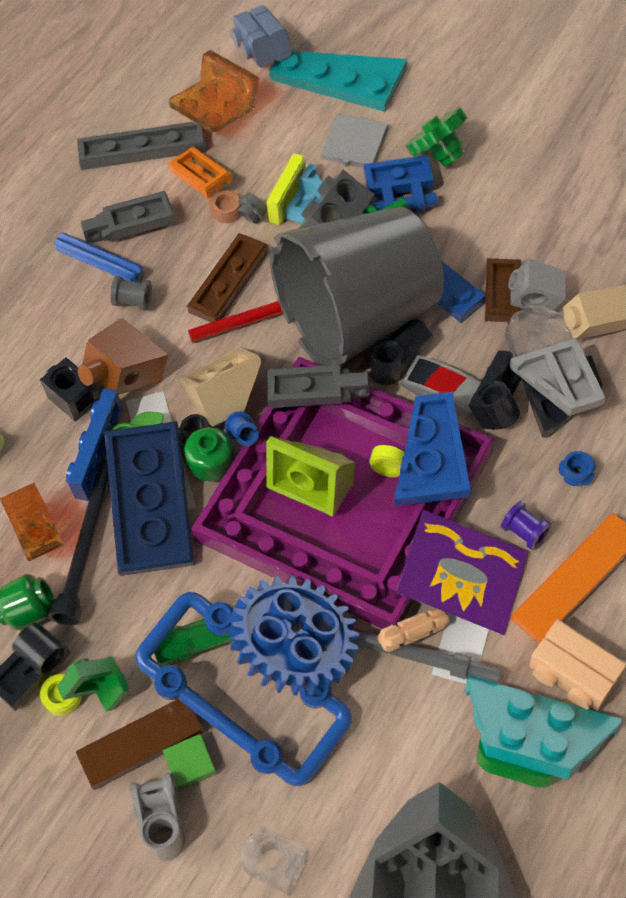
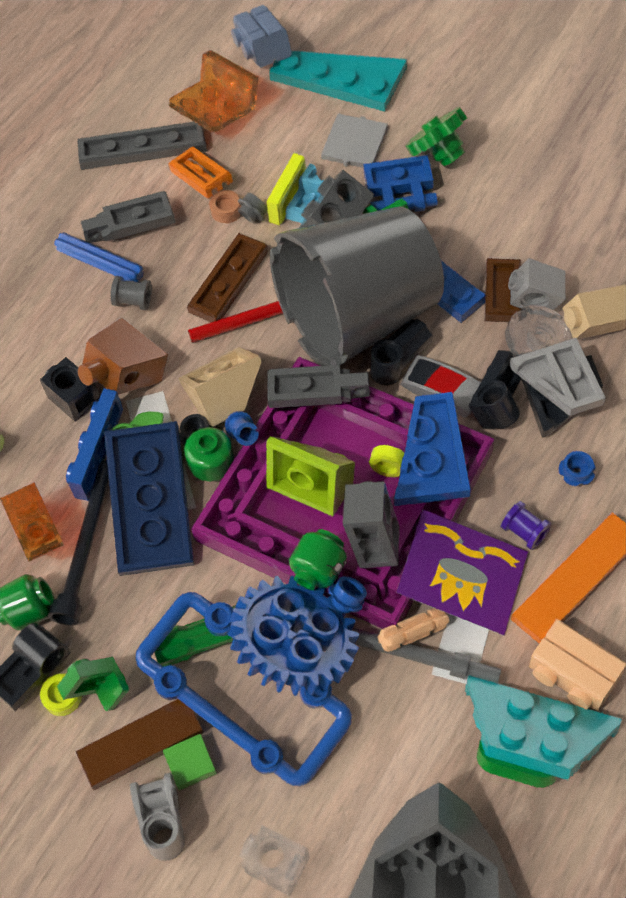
(318, 559): none -> green head
(348, 595): none -> blue plate
(371, 524): none -> dark grey brick

